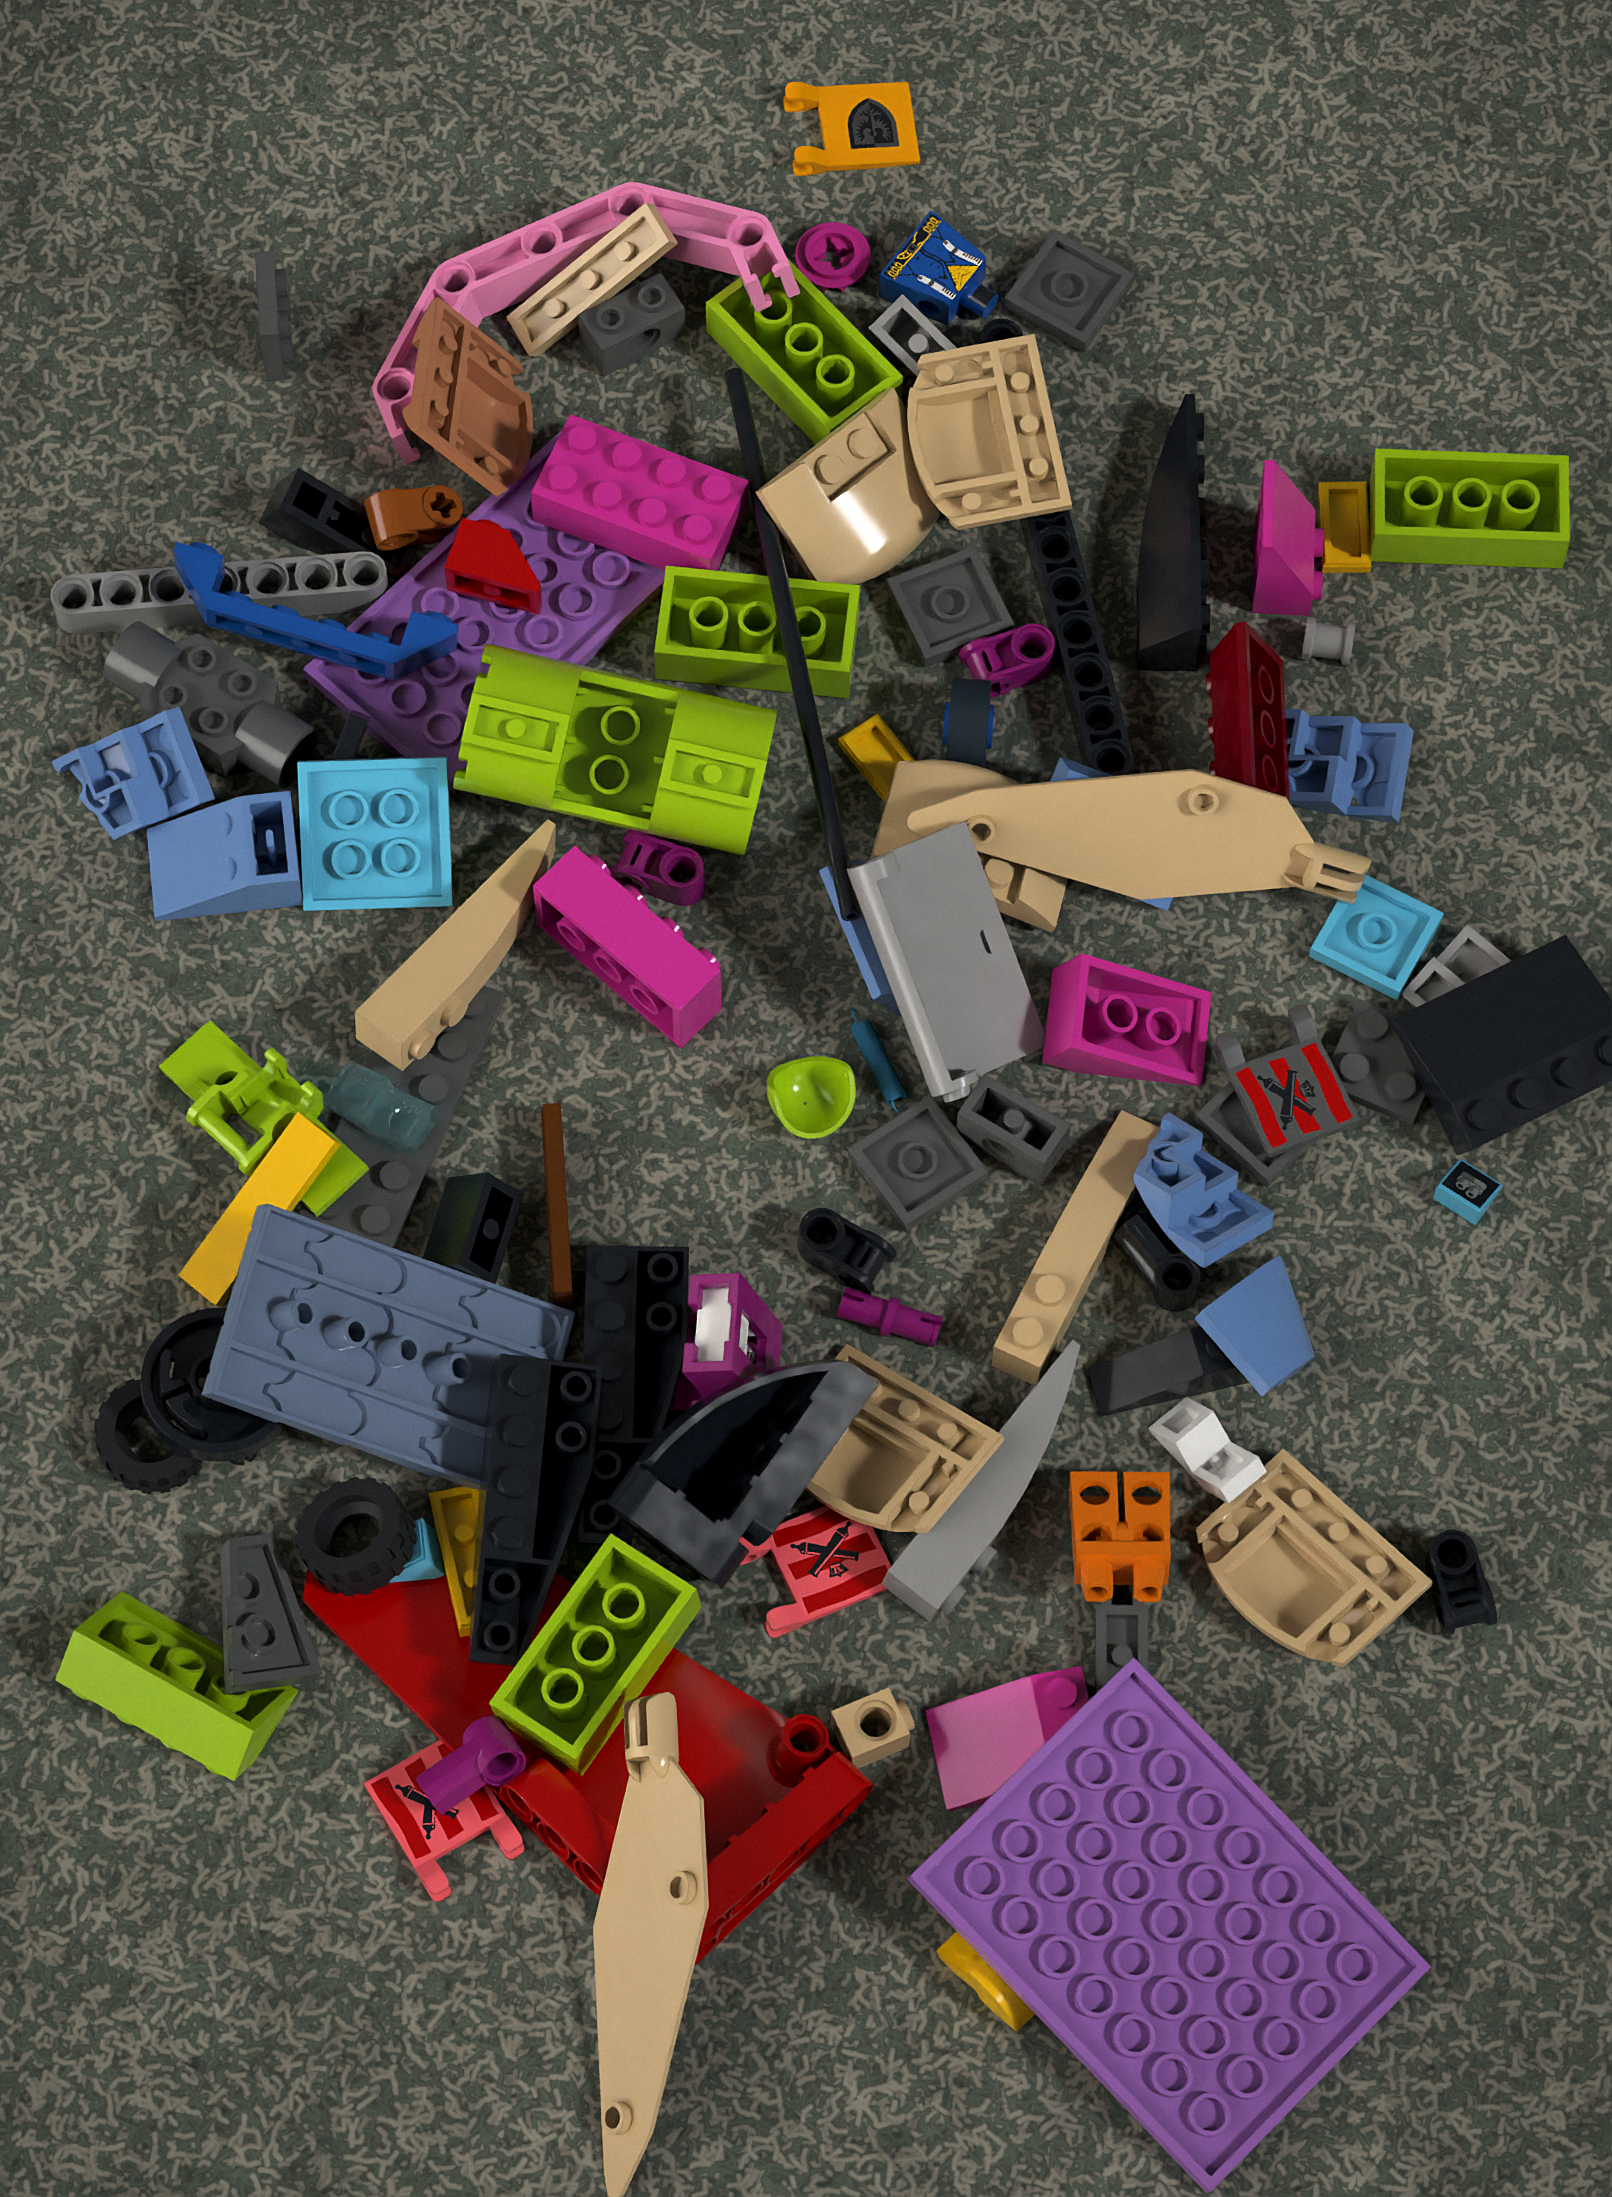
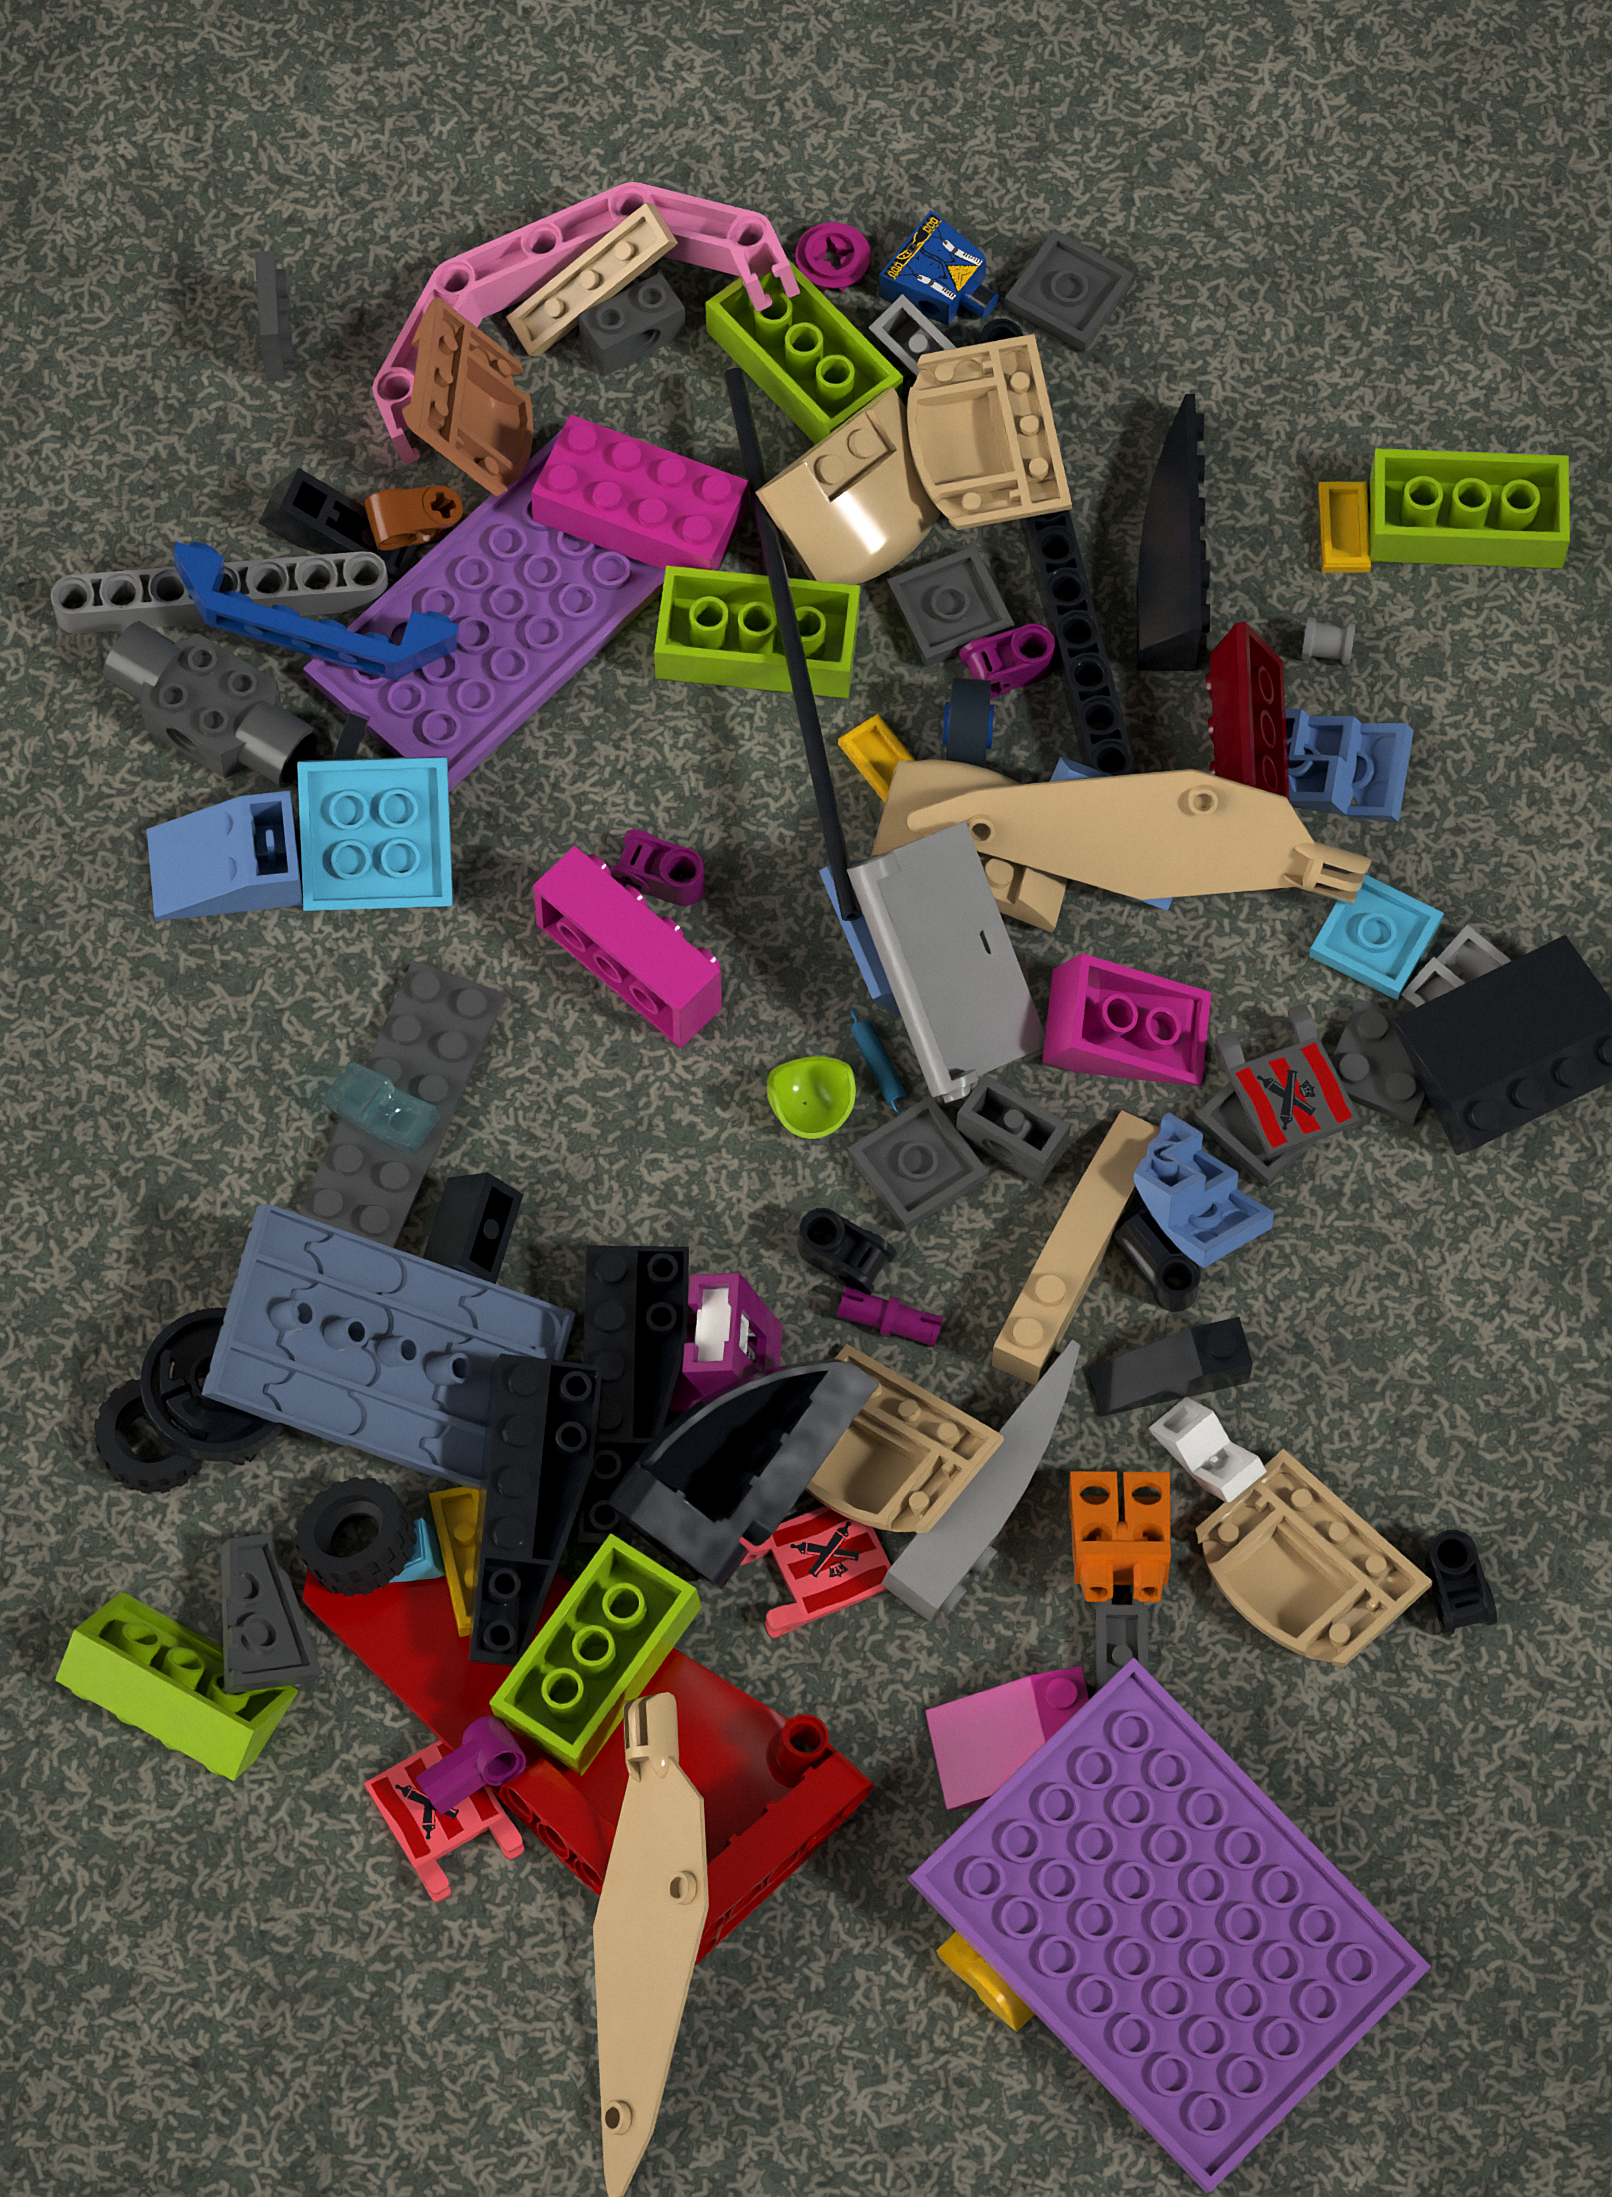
(140, 774): medium blue slope -> none
(261, 1098): lime piece -> none
(277, 1181): yellow tile -> none
(456, 960): tan slope -> none
(491, 567): red slope -> none
(557, 1205): reddish brown tile -> none
(615, 749): lime cylinder -> none
(859, 126): light orange flag -> none
(866, 1749): tan brick -> none
(1260, 1327): medium blue slope -> none
(1284, 548): dark pink slope -> none
(1467, 1191): slope -> none

